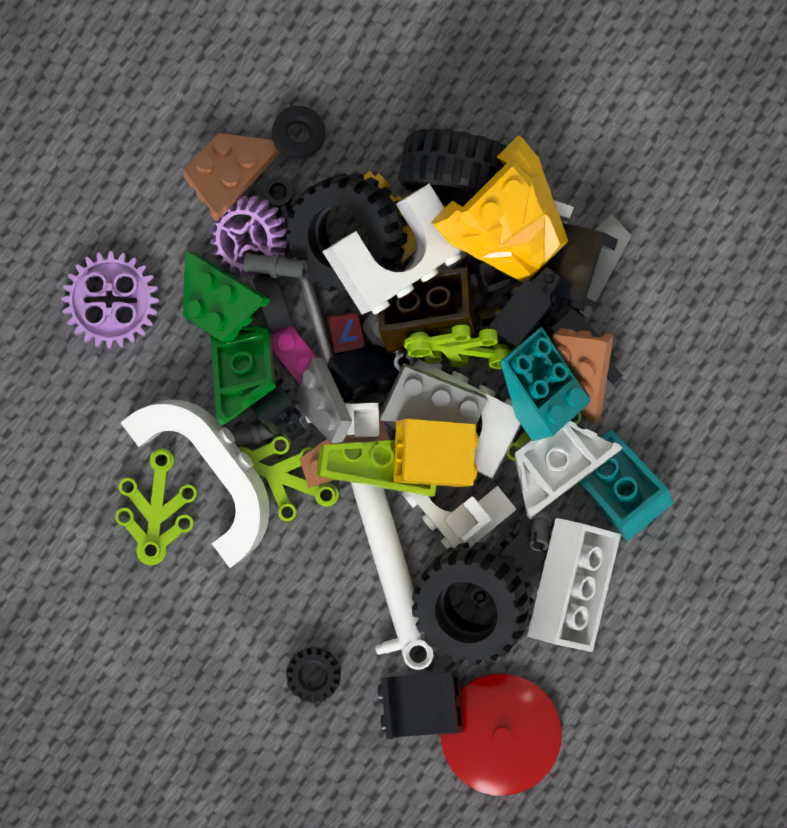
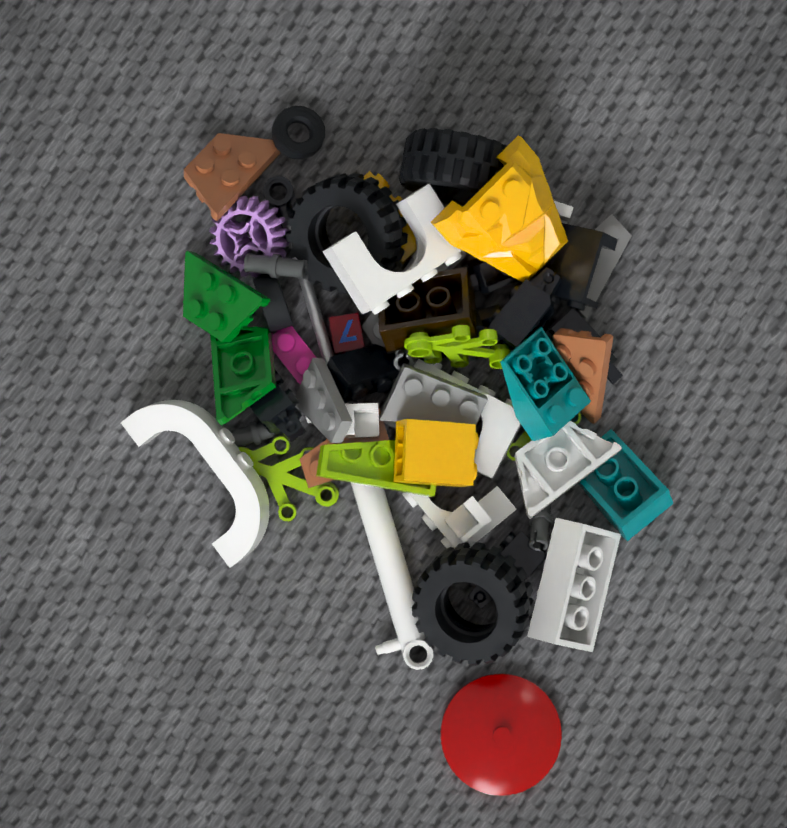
(109, 327): lavender gear -> none
(156, 512): lime plant -> none
(300, 688): black tyre -> none
(421, 704): black panel -> none

